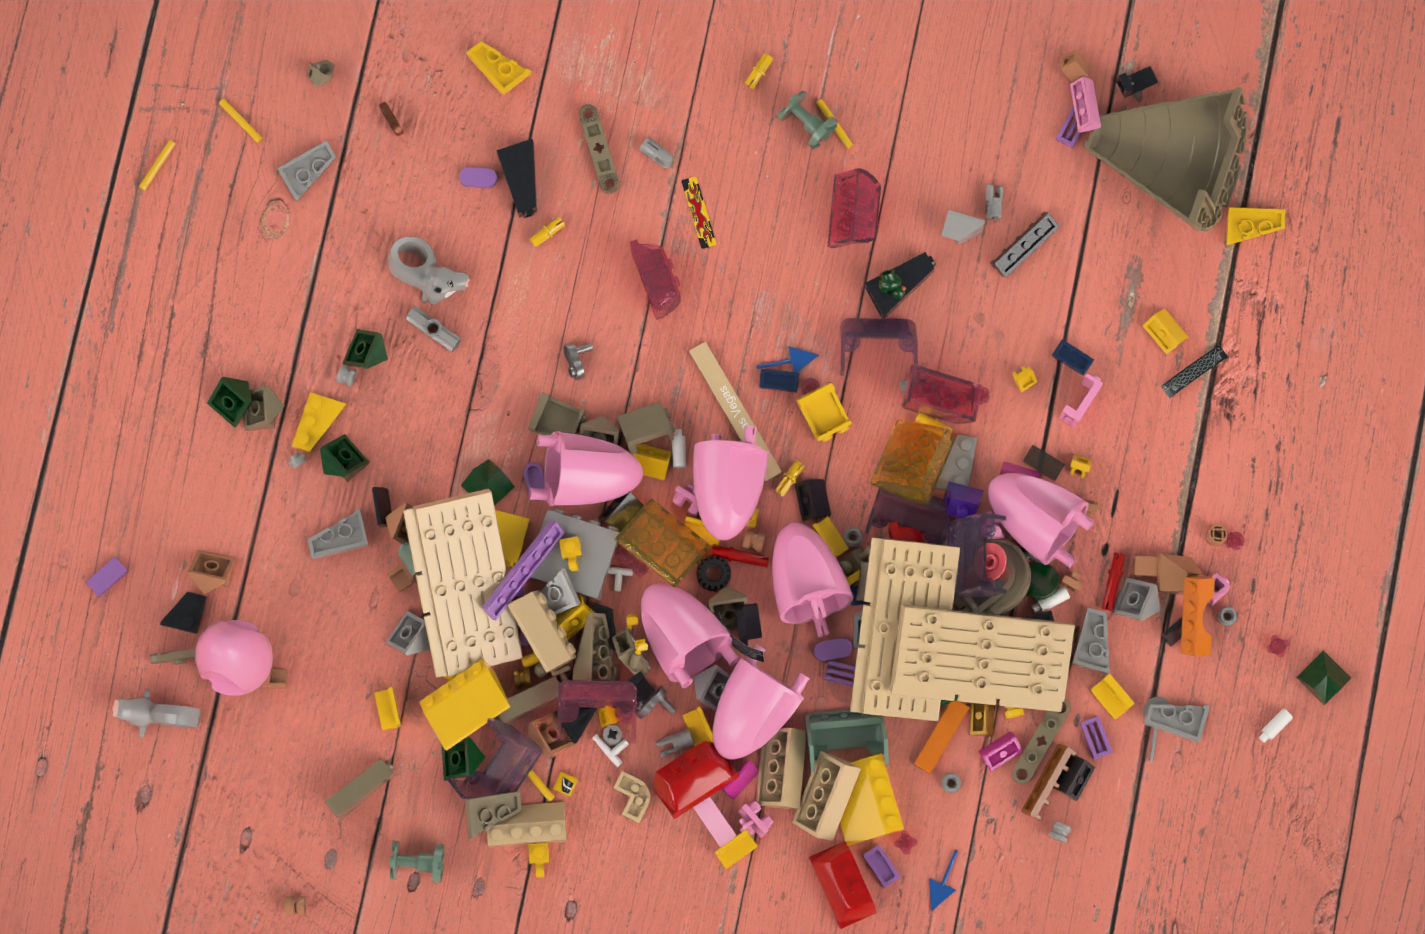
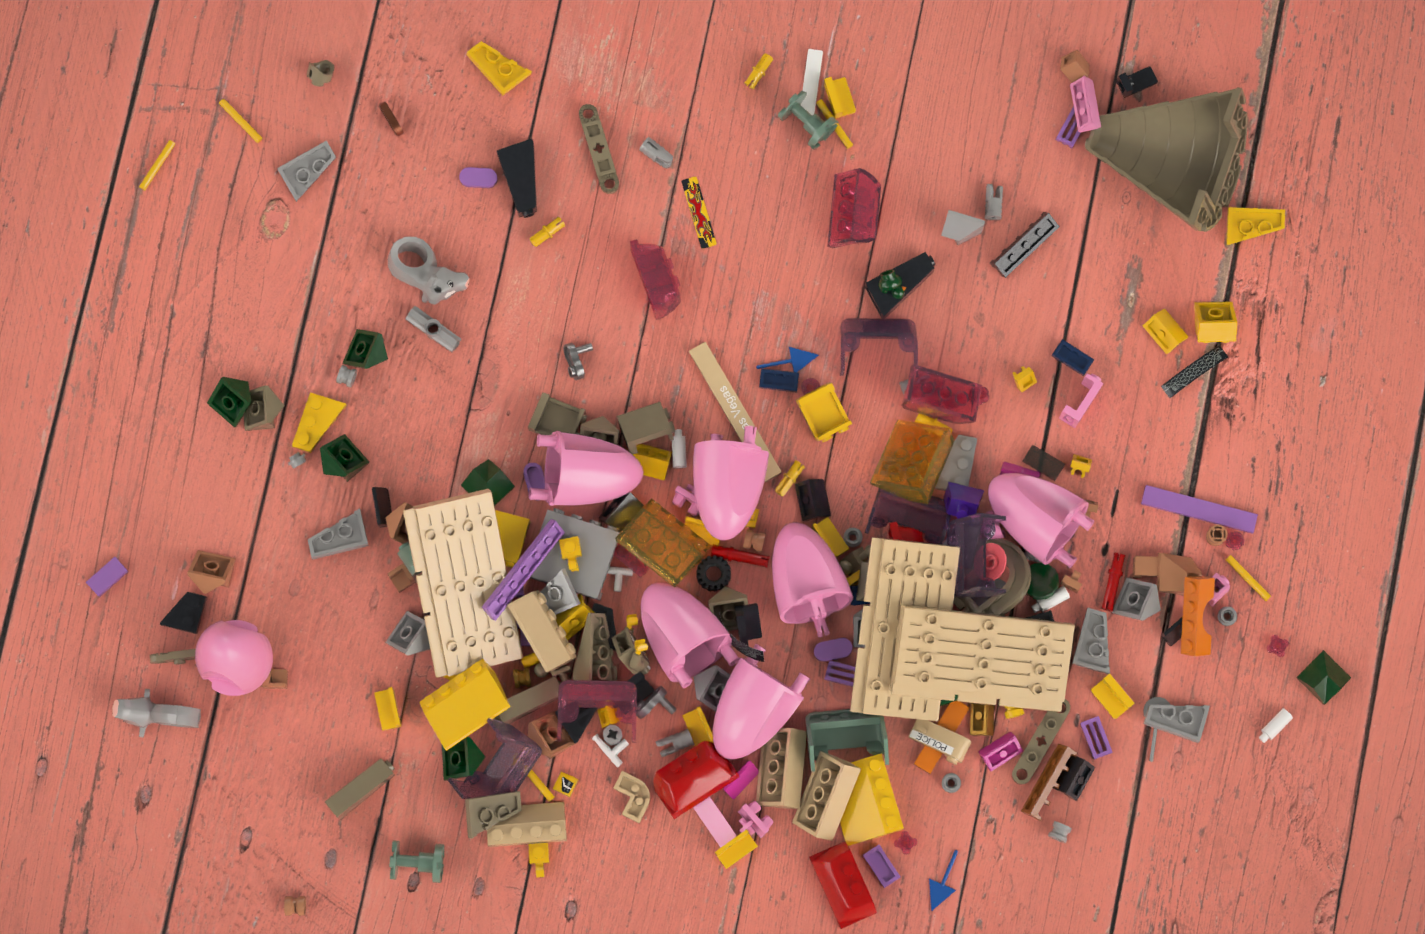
(811, 79): none -> white sticker
(839, 97): none -> yellow panel
(941, 739): none -> tan door
(1199, 509): none -> medium lavender tile
(1215, 322): none -> yellow slope
(1248, 578): none -> yellow bar

